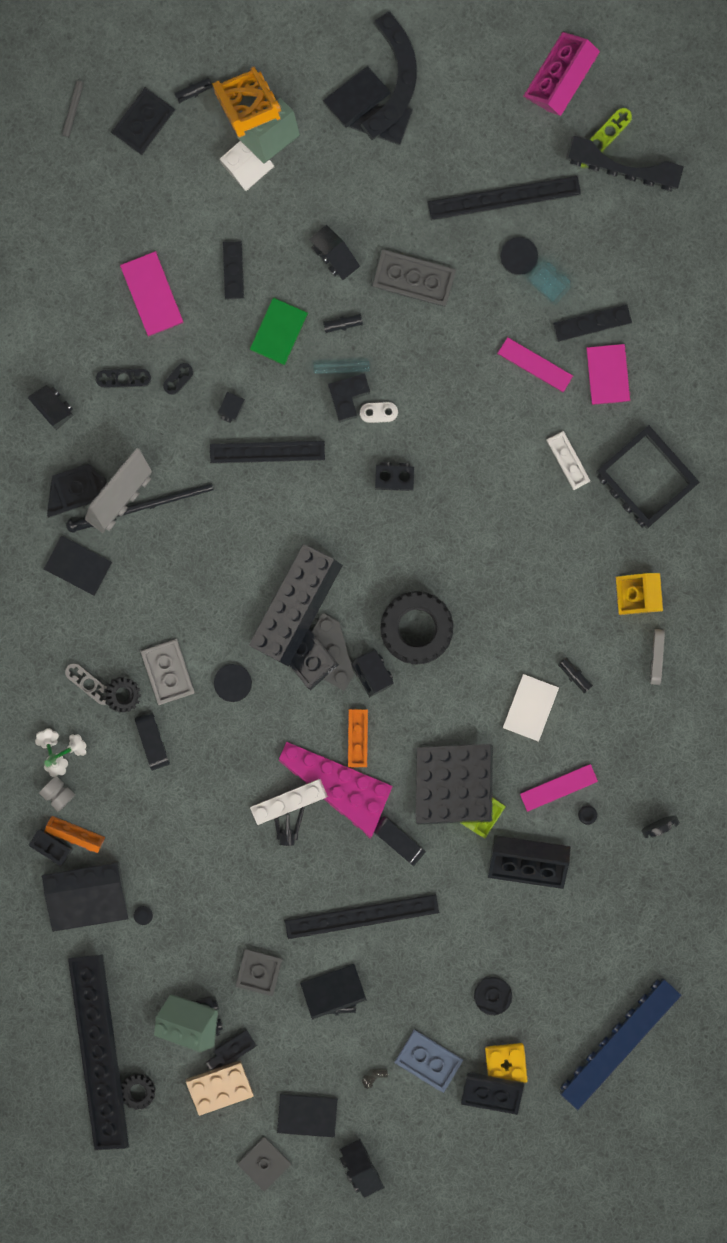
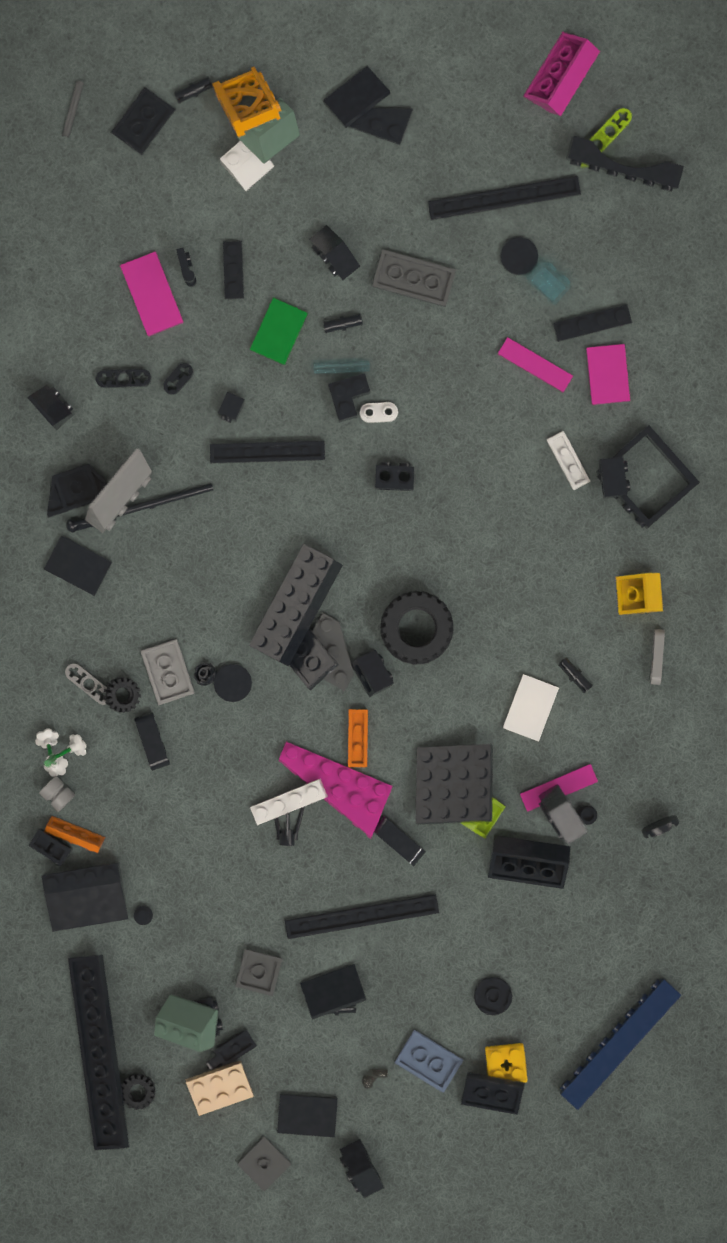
(185, 263): none -> black plate
(201, 670): none -> black plate
(406, 77): black plate -> none
(561, 814): none -> brick
(613, 477): none -> black brick

